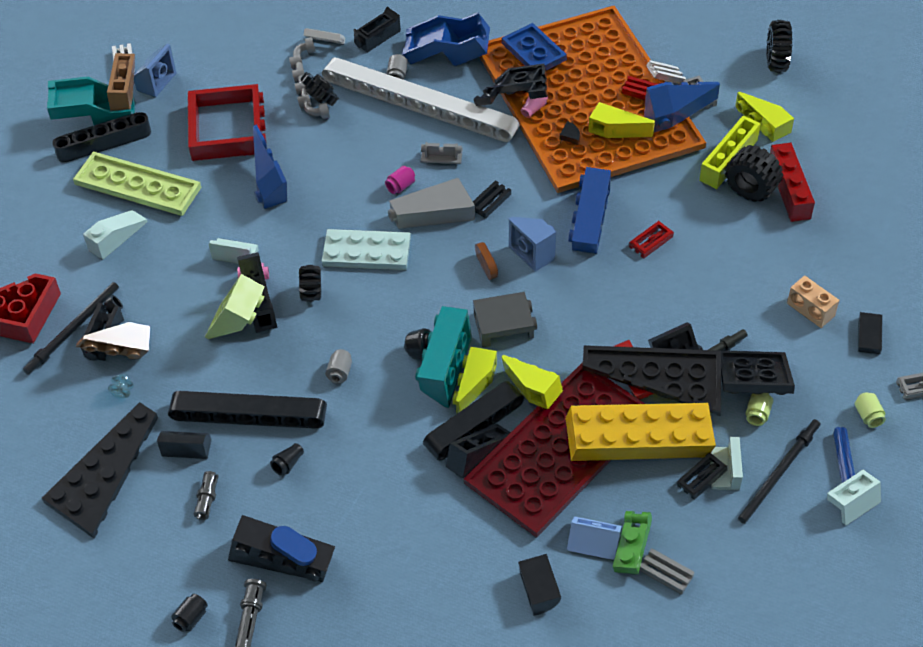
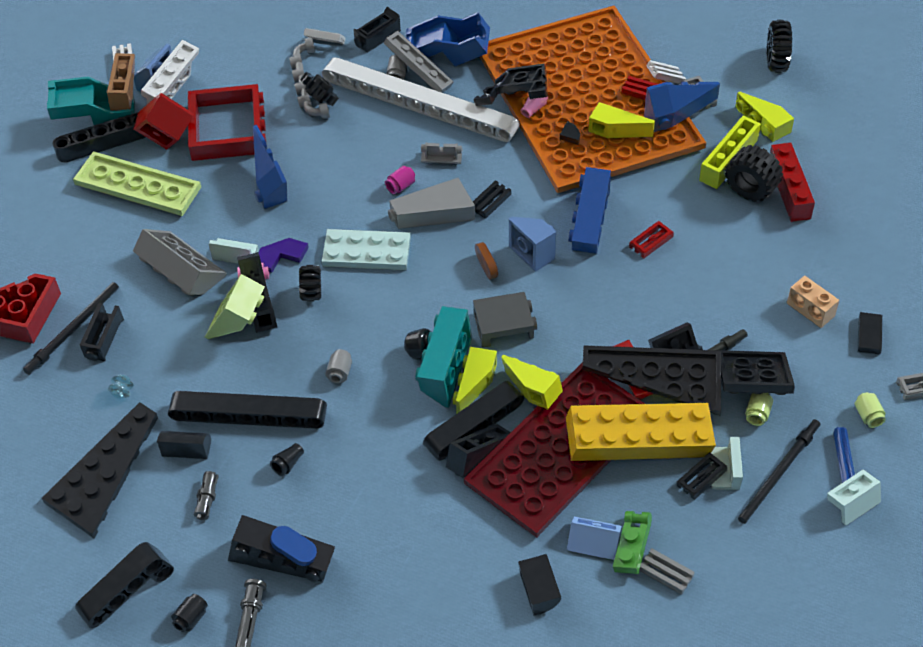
(110, 302): black hinge -> none
(112, 232): light aqua slope -> none
(122, 582): none -> black beam
(124, 339): slope -> none
(163, 121): none -> red slope
(172, 72): none -> white fence
(178, 261): none -> light grey slope
(287, 249): none -> dark purple tile
(418, 62): none -> light grey plate
(533, 47): blue plate -> none

